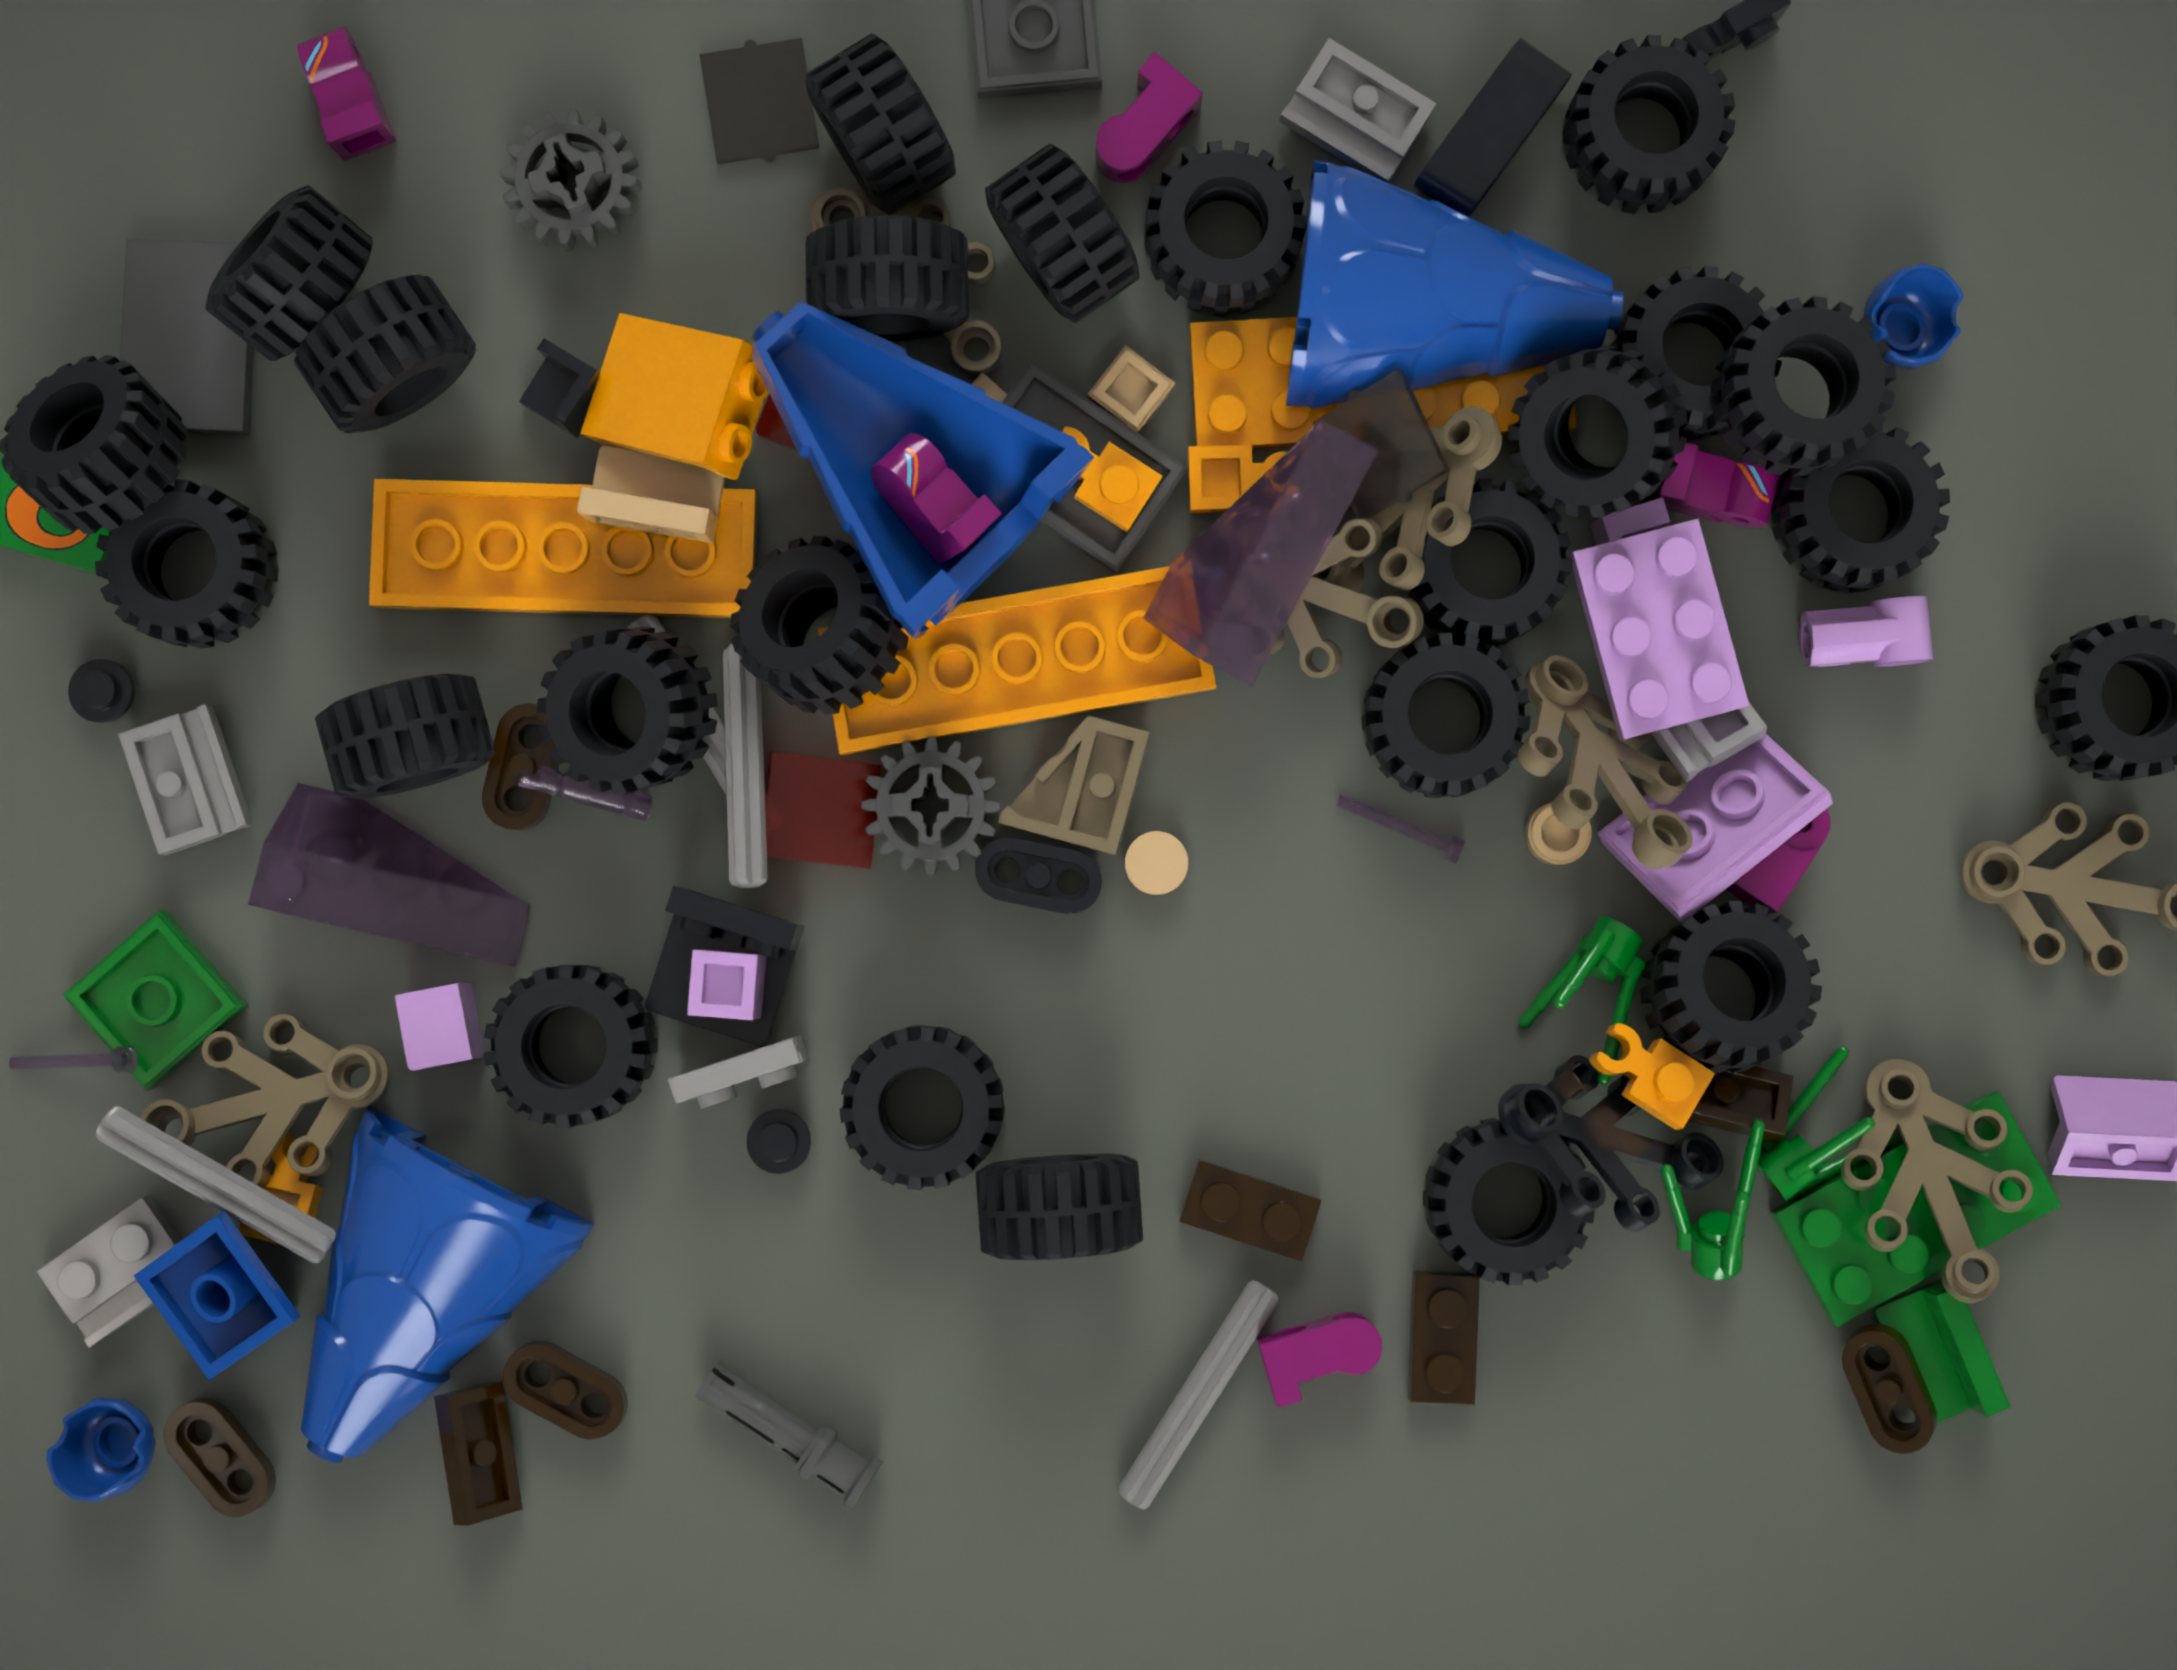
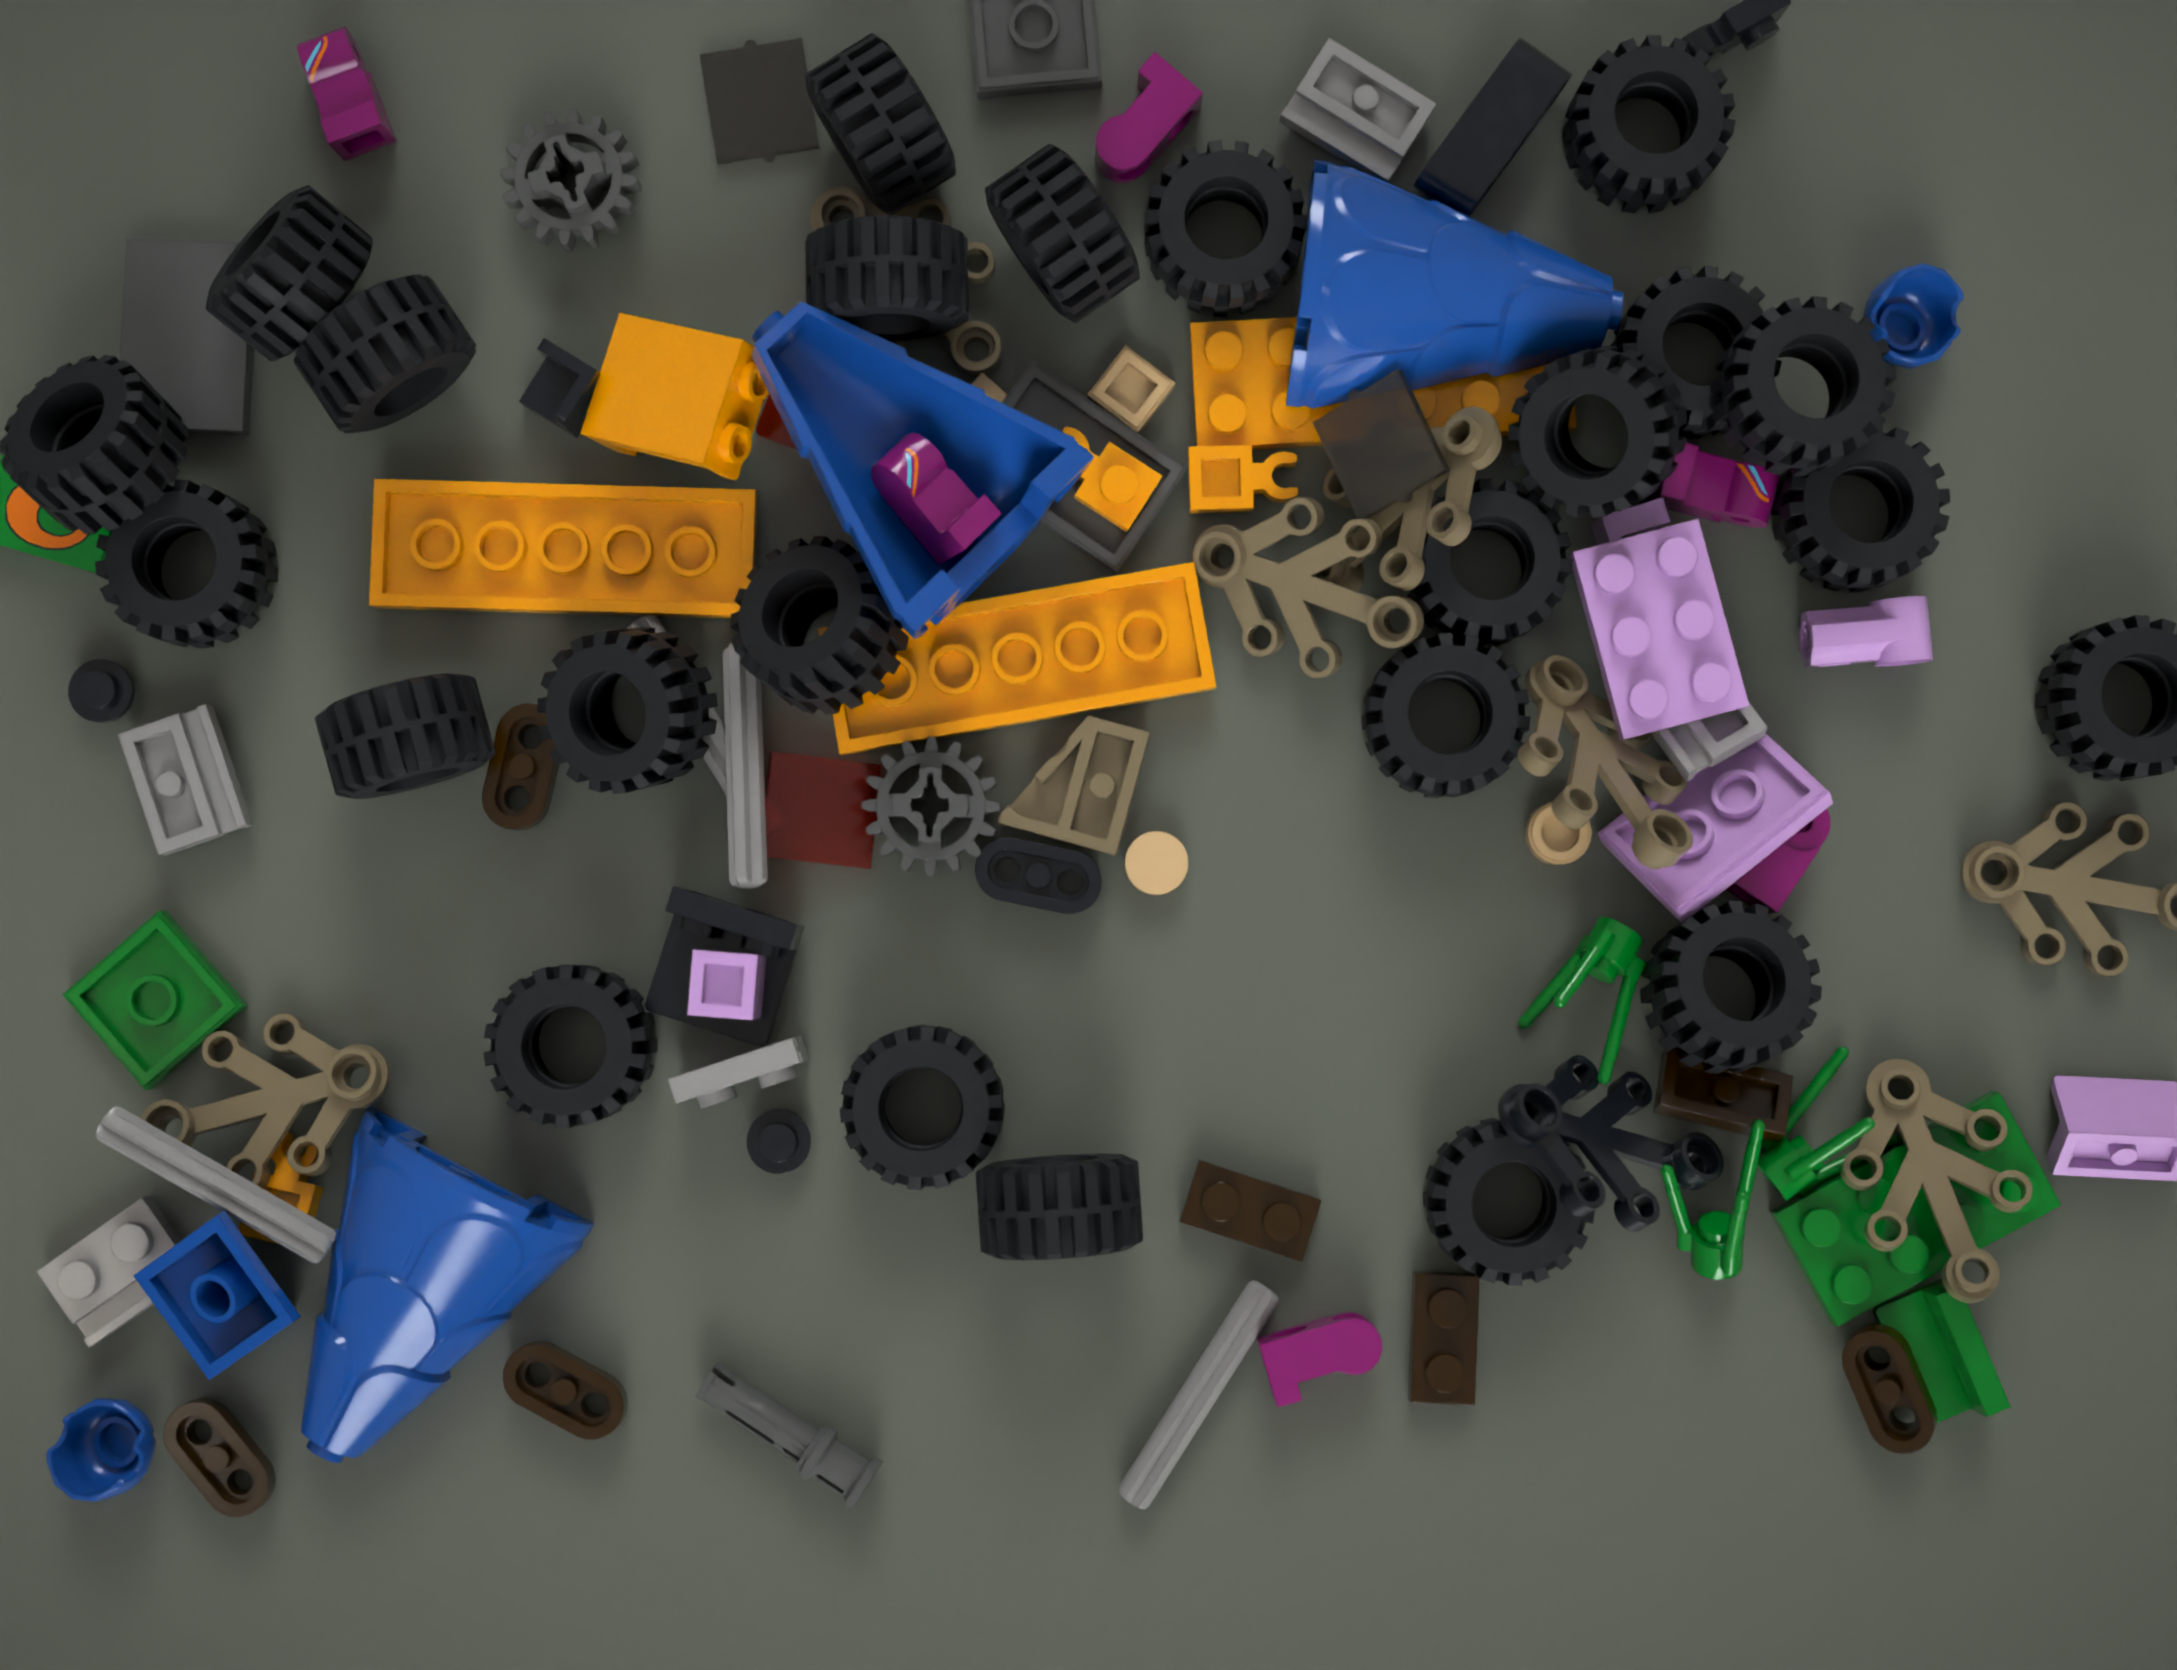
(121, 1059): clear purple piece -> none
(370, 874): clear purple wedge -> none
(439, 1026): lavender panel -> none
(478, 1453): dark brown plate -> none
(553, 782): clear purple wheel -> none
(652, 495): tan panel -> none
(1249, 568): clear purple wedge -> none
(1451, 848): clear purple piece -> none
(1660, 1079): light orange plate -> none

